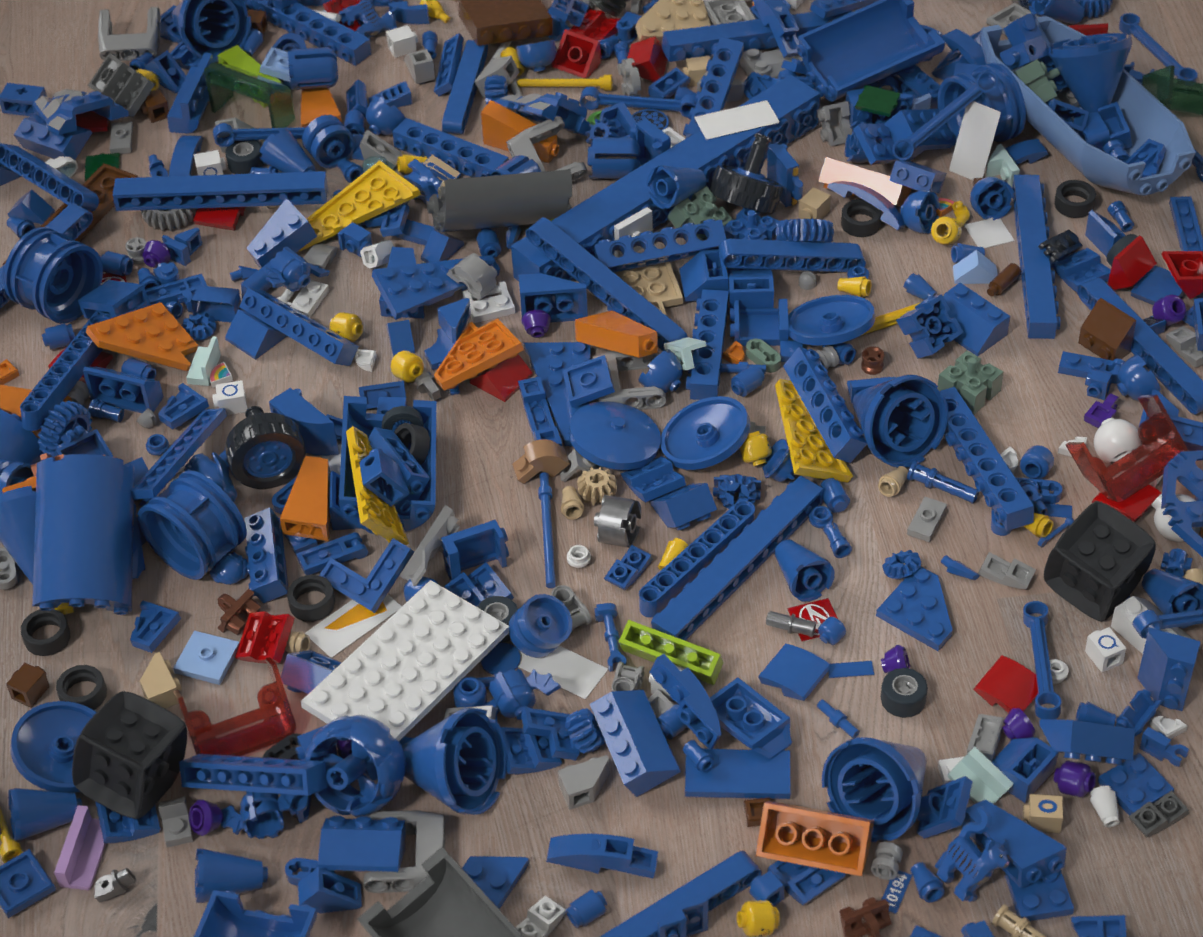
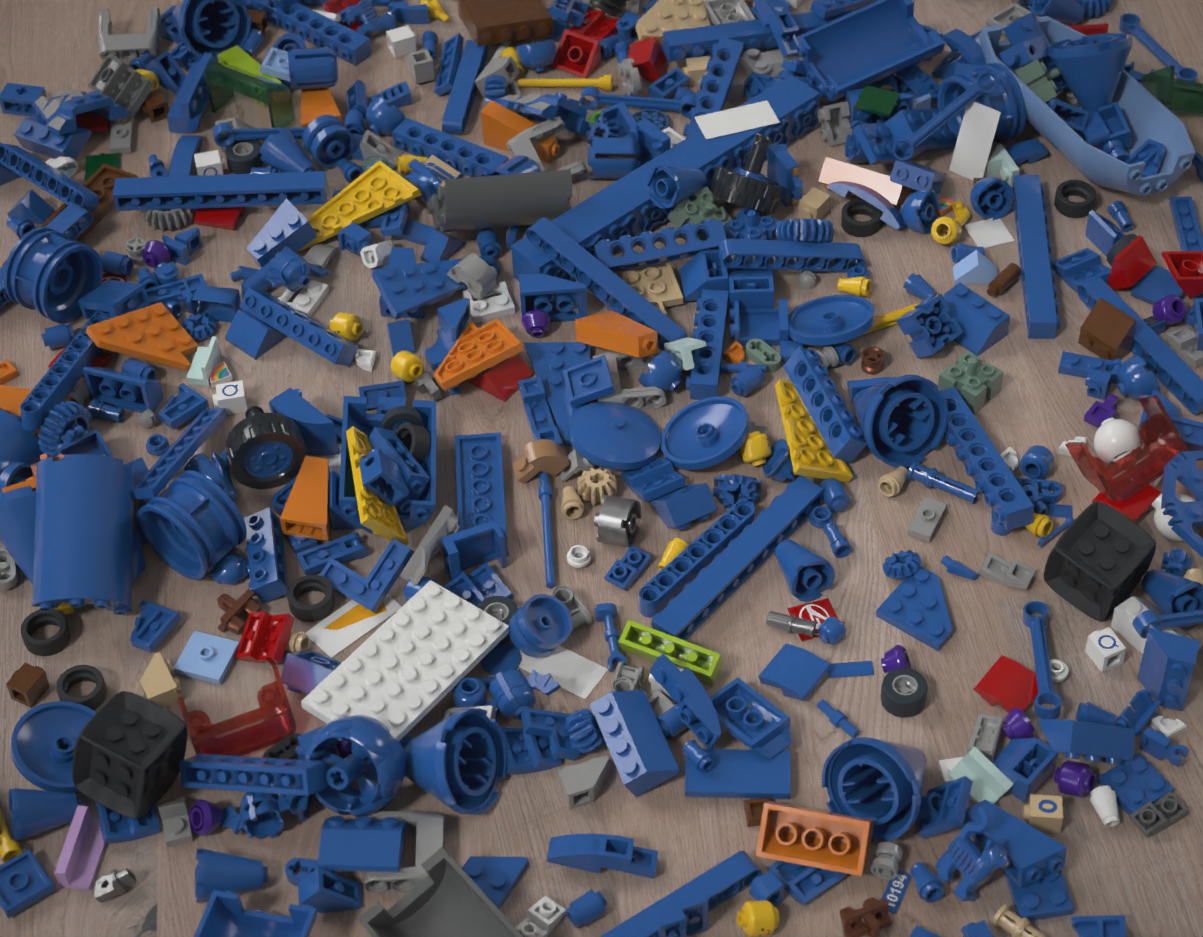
(479, 480): none -> blue plate
(634, 226): white plate -> none
(1061, 245): black hinge -> none

